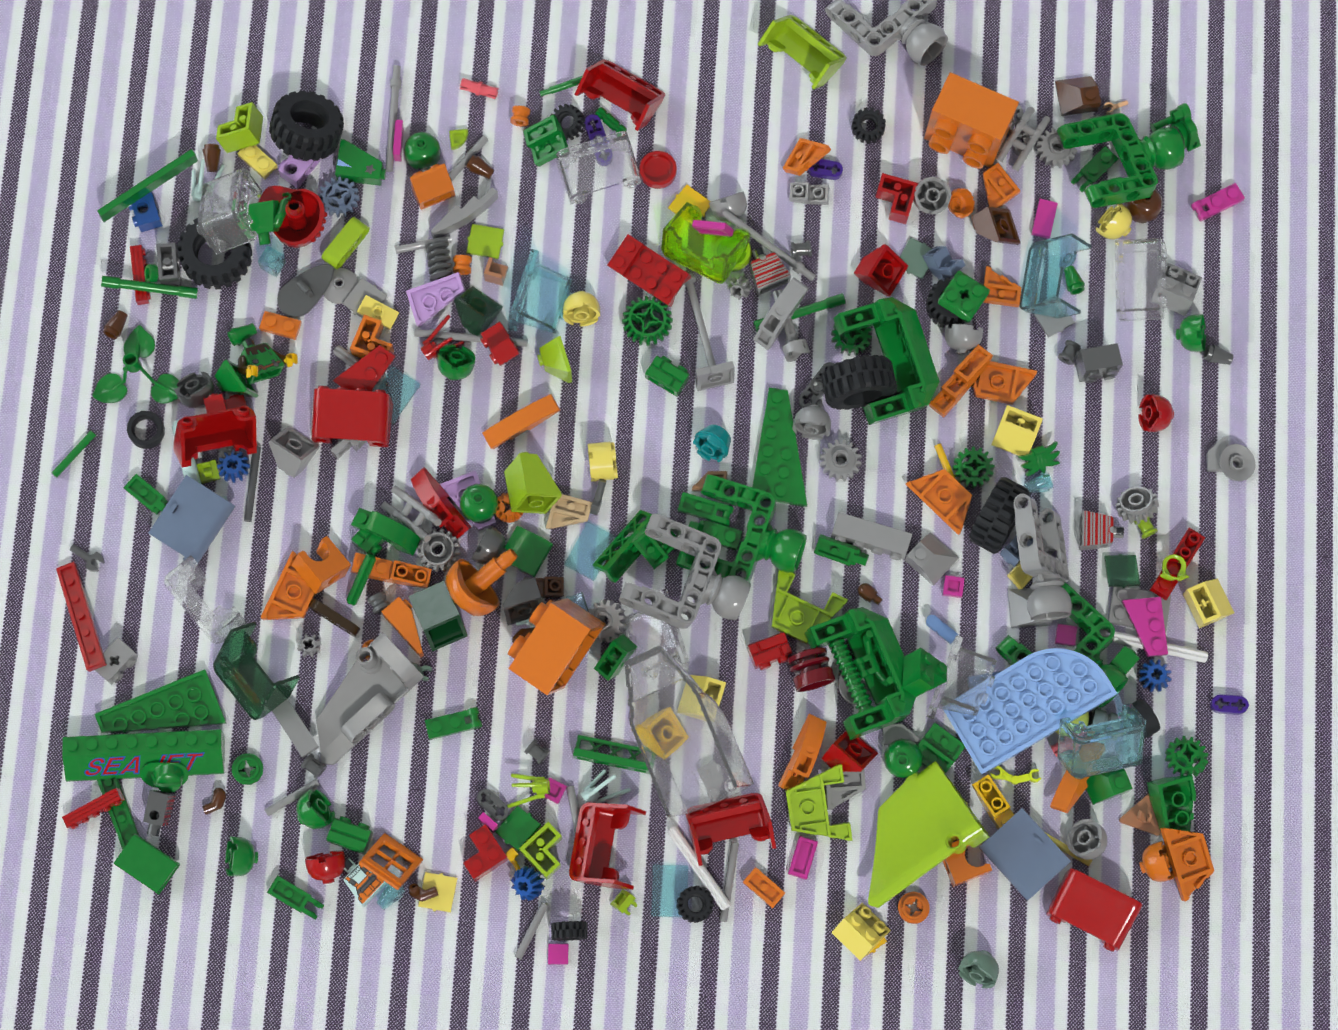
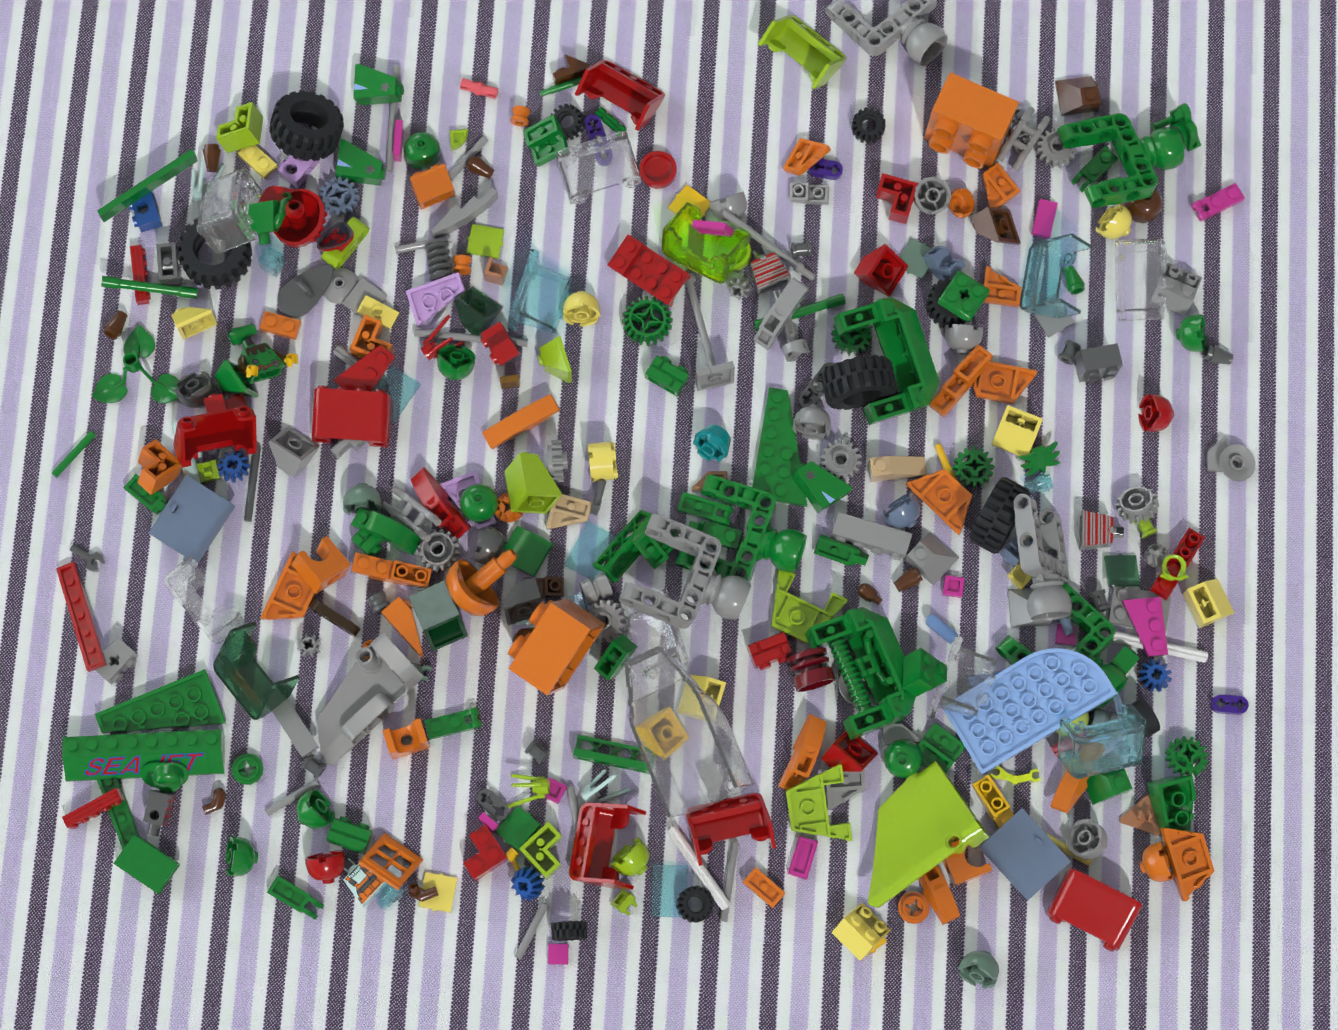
(135, 419): black tyre -> none
(151, 273): green tile -> none
(159, 467): none -> orange brick
(193, 321): none -> light yellow slope
(336, 237): none -> shield
(361, 579): green axle -> none
(362, 497): none -> sand green cylinder
(375, 87): none -> green slope
(394, 739): none -> orange piece
(509, 381): none -> pearl gold tile
(556, 460): none -> light grey gear
(574, 69): none -> reddish brown slope
(597, 588): none -> light grey wheel
(632, 859): none -> lime cylinder
(819, 485): none -> green slope
(896, 467): none -> tan slope
(903, 512): none -> sand blue cylinder
(908, 579): none -> reddish brown cone
(939, 895): none -> orange slope
(1066, 625): none -> sand blue arm
(1099, 594): none -> dark grey bush
(1114, 106): light nougat hand -> none
(1155, 555): none -> light grey gear

